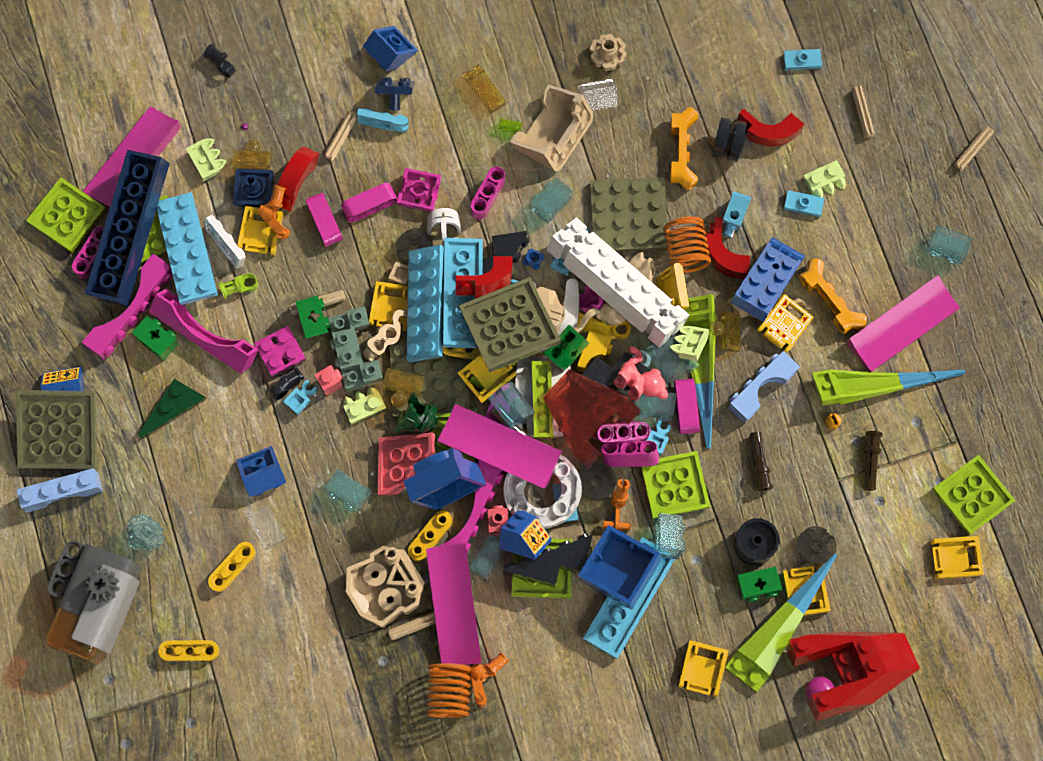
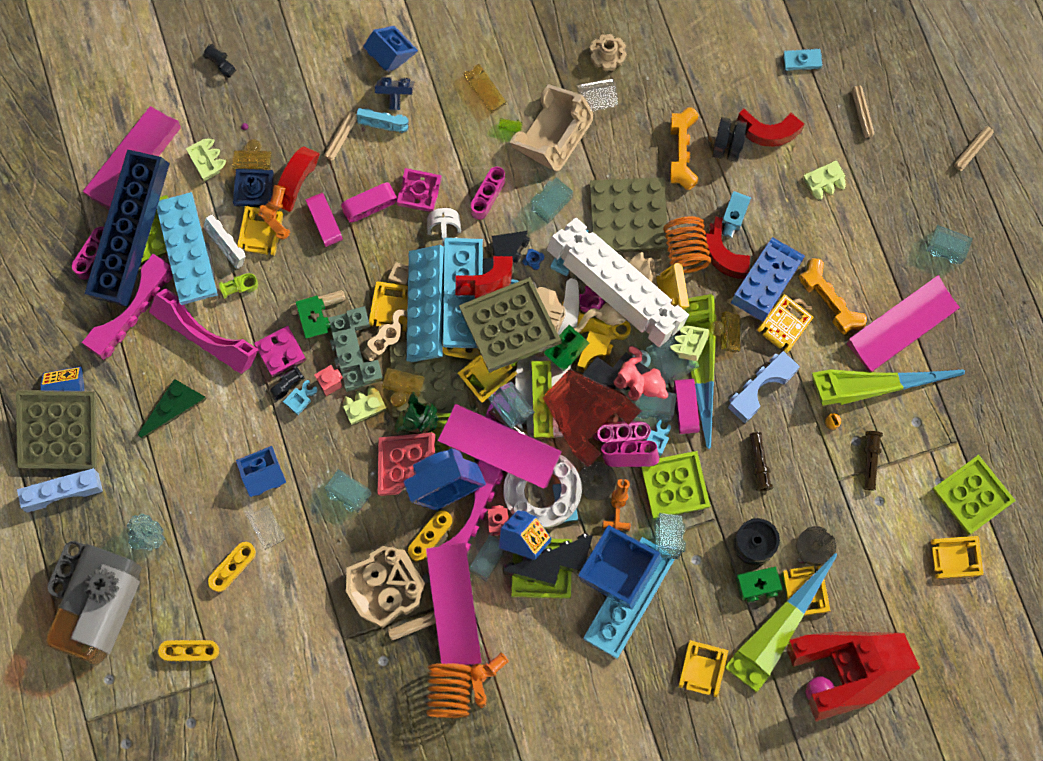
(66, 215): lime plate -> none
(160, 347): green brick -> none
(409, 238): clear smoke plate -> none
(804, 203): medium azure plate -> none

